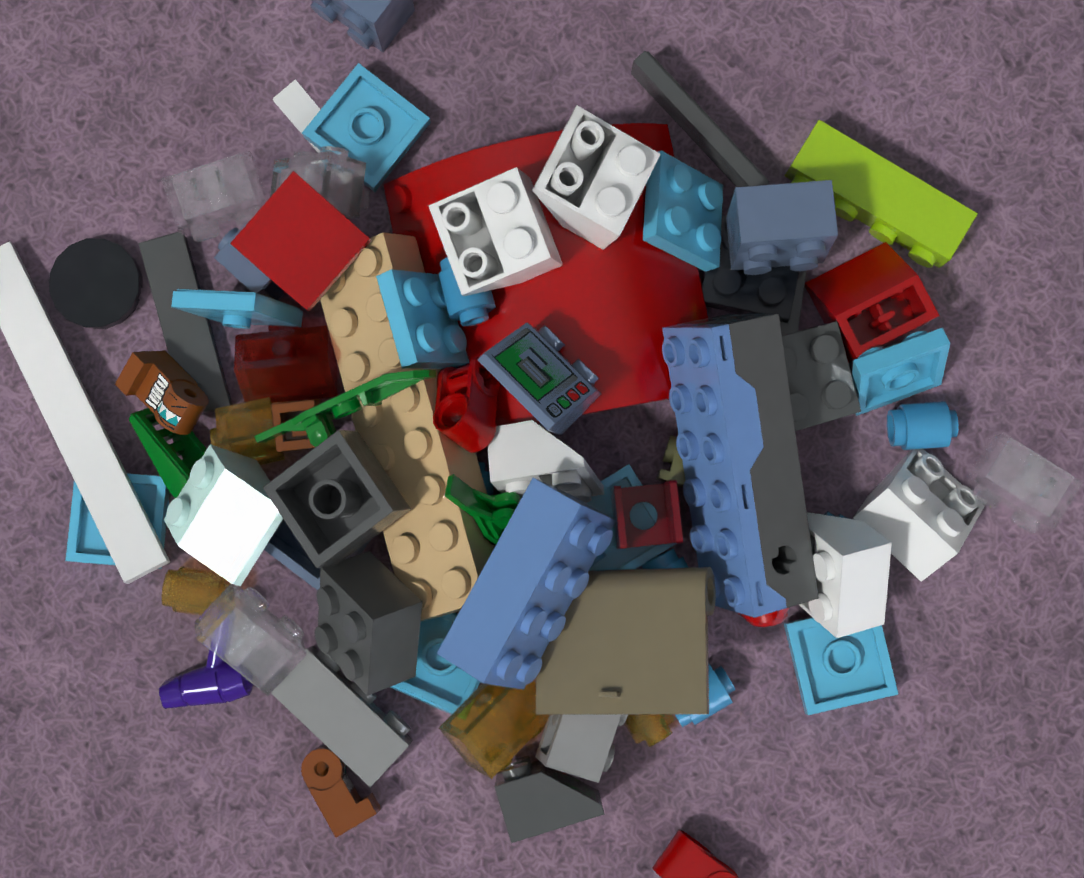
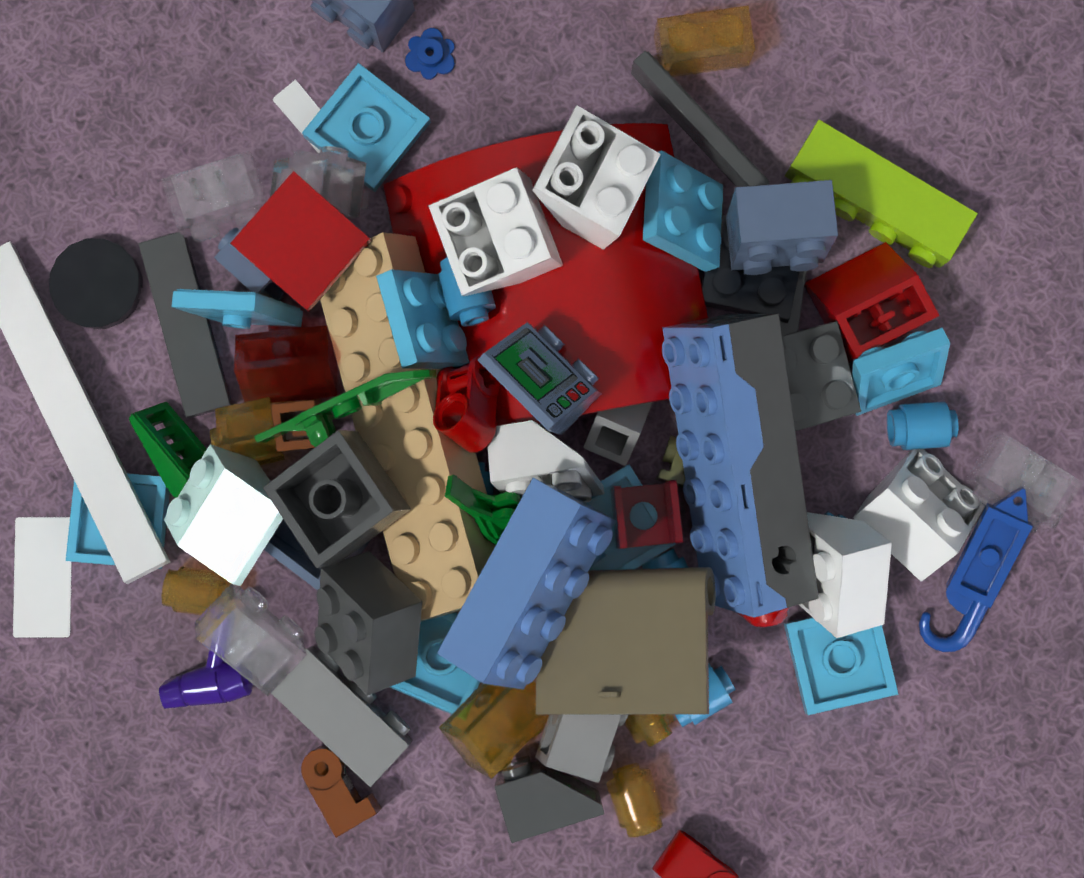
(41, 578): none -> white sticker
(164, 390): dark orange leg -> none
(439, 62): none -> blue plant
(617, 432): none -> light grey brick
(635, 800): none -> clear yellow brick
(705, 41): none -> clear yellow brick
(982, 569): none -> blue plate

